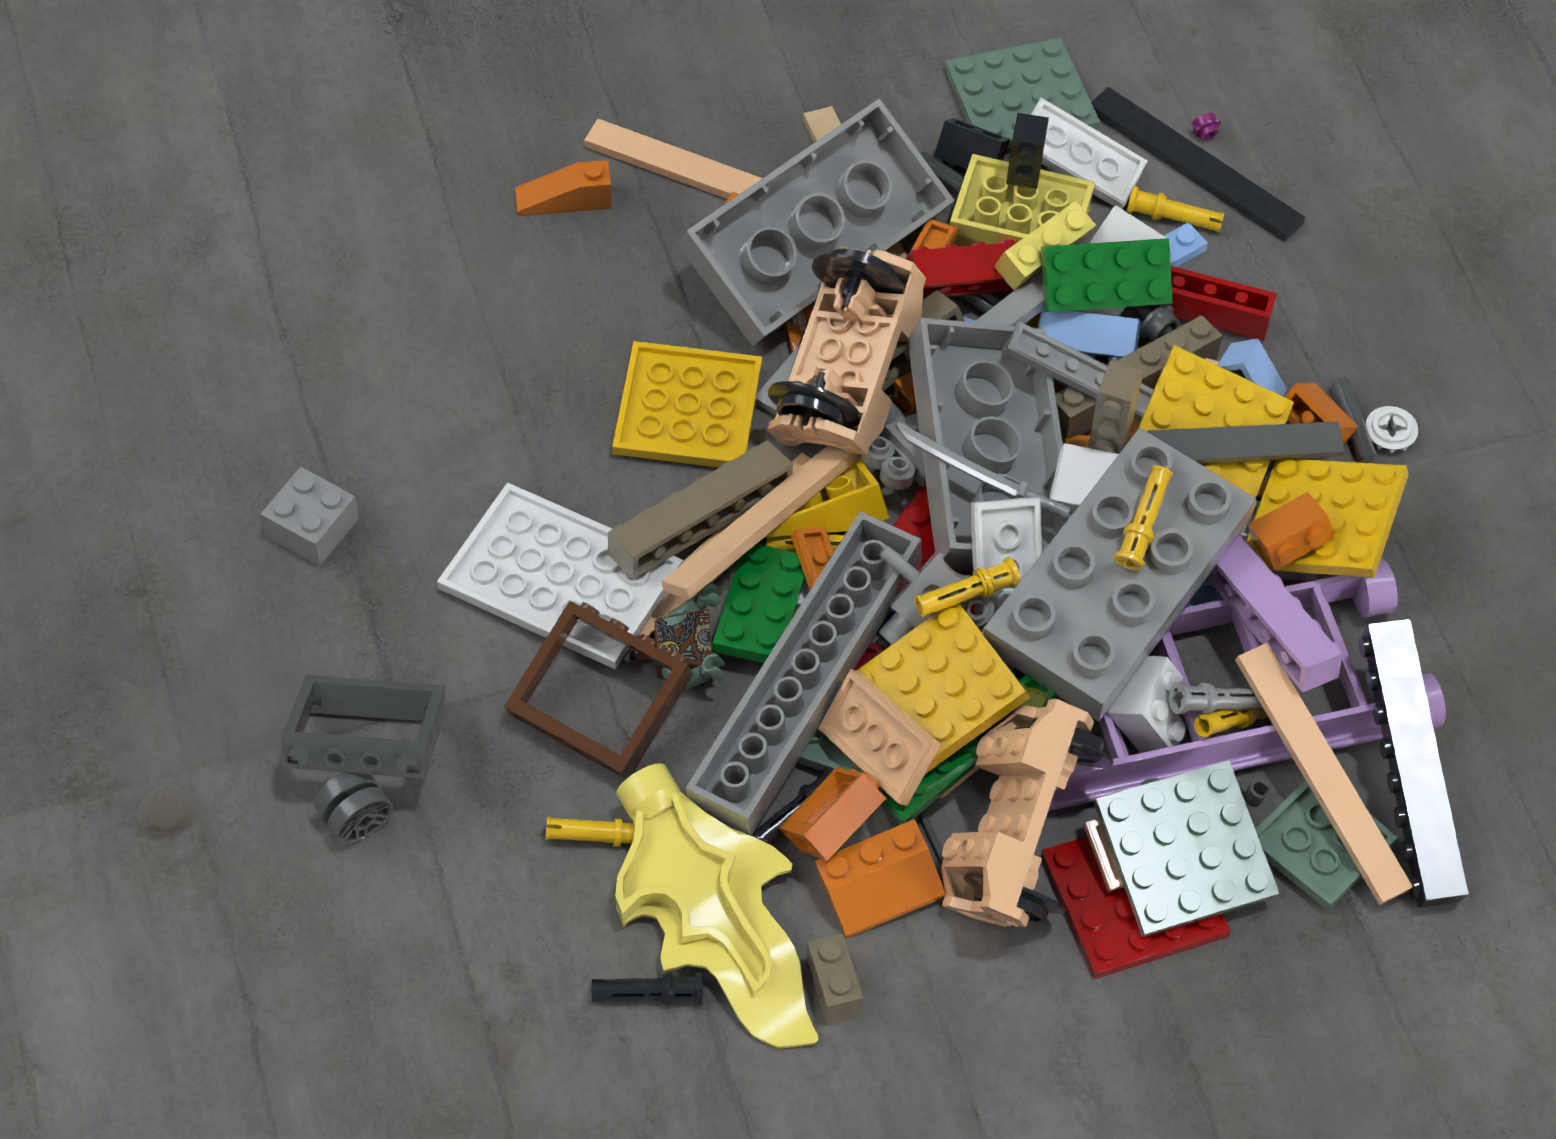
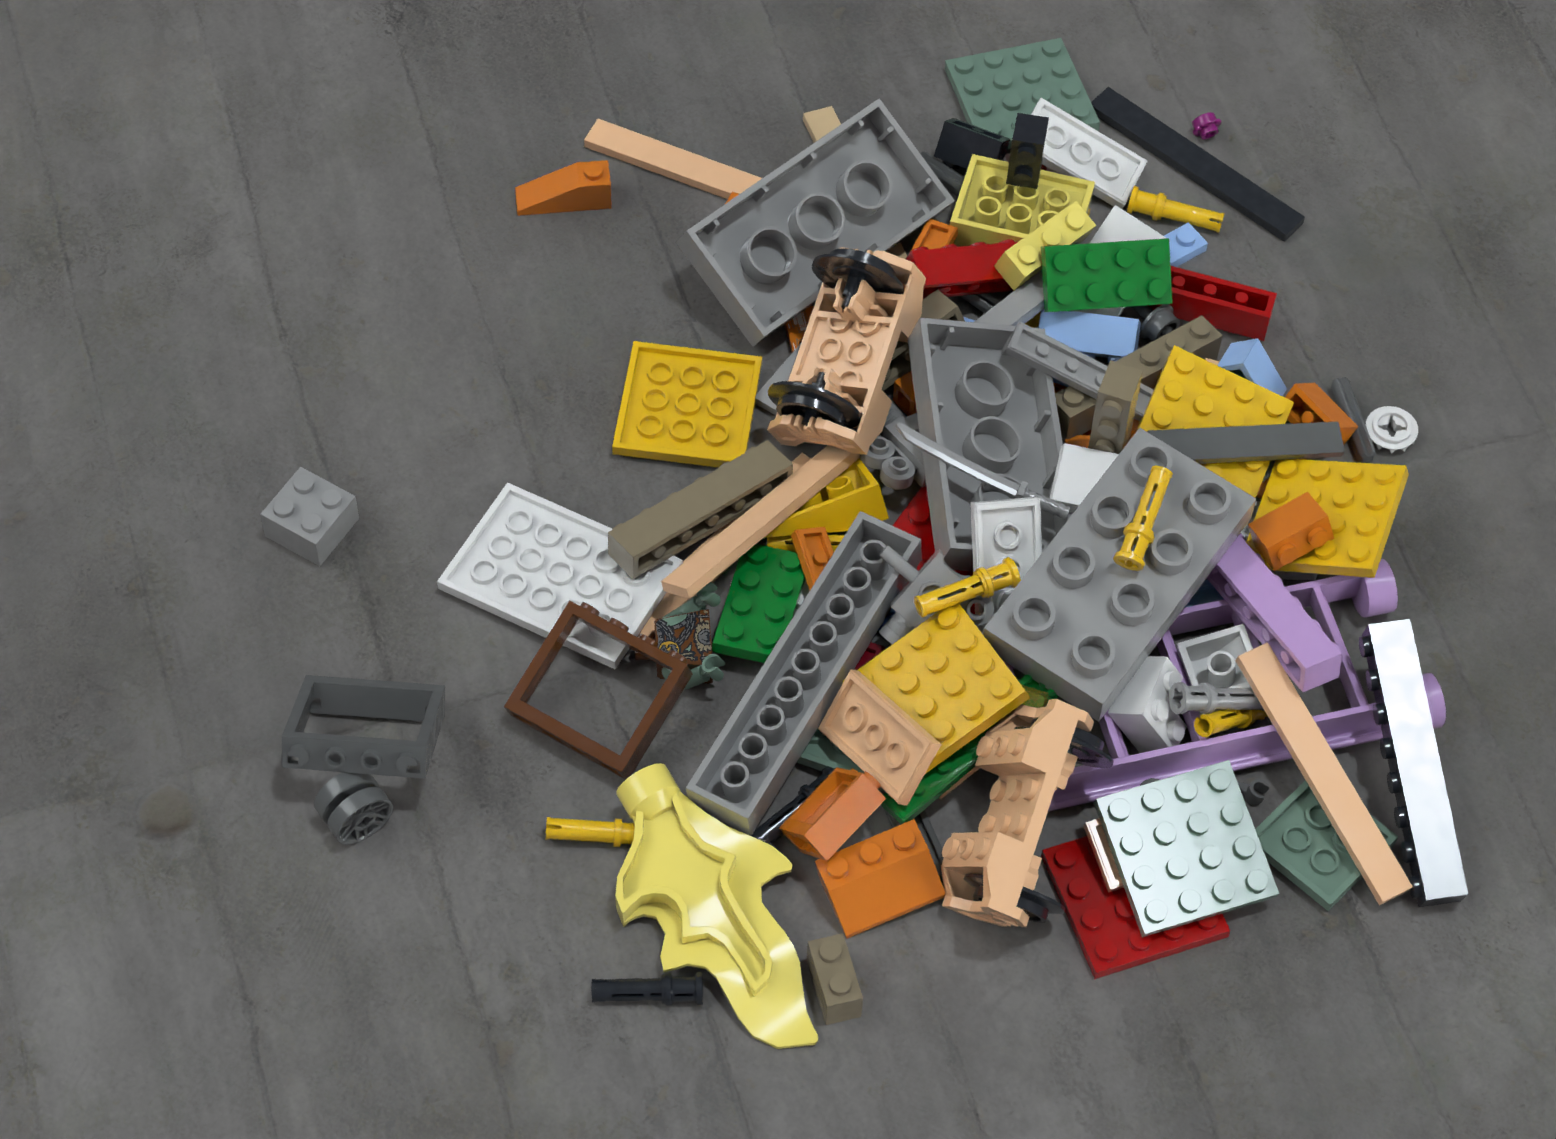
(1213, 658): none -> white slope

